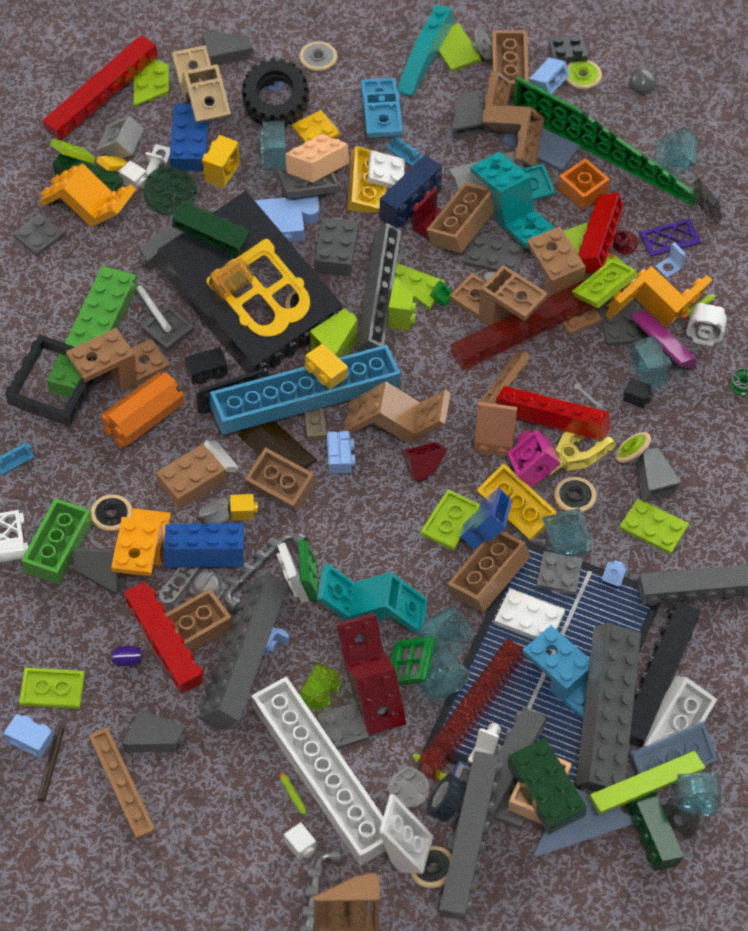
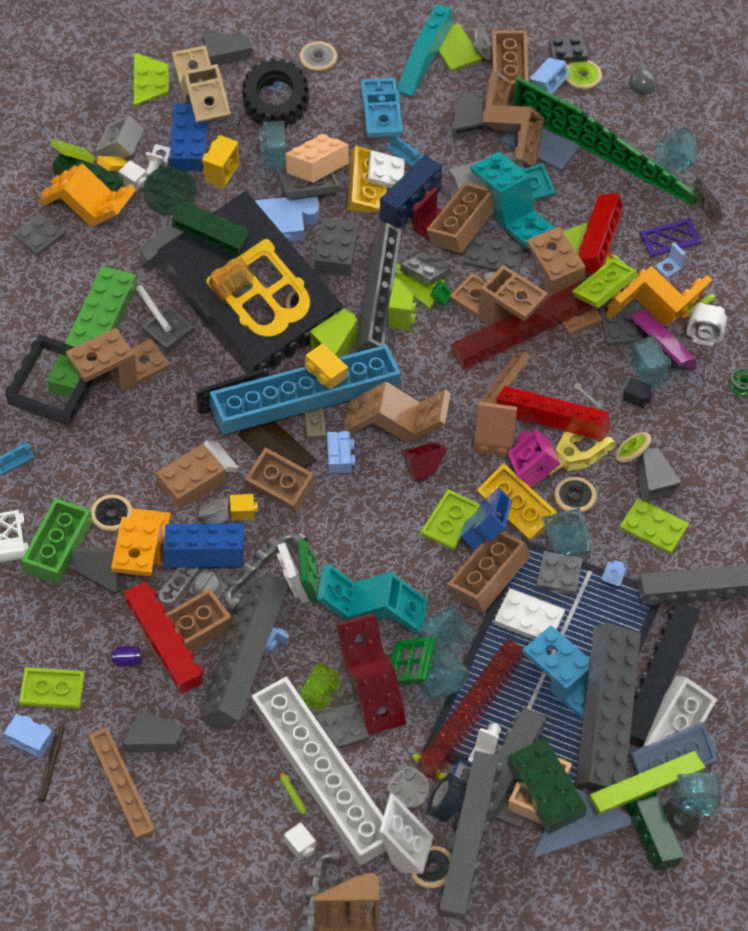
(100, 88): red brick -> none
(142, 409): orange brick -> none
(206, 366): black brick -> none
(315, 125): yellow plate -> none
(425, 268): none -> flat silver plate
(583, 184): orange brick -> none
(625, 242): dark red piece -> none

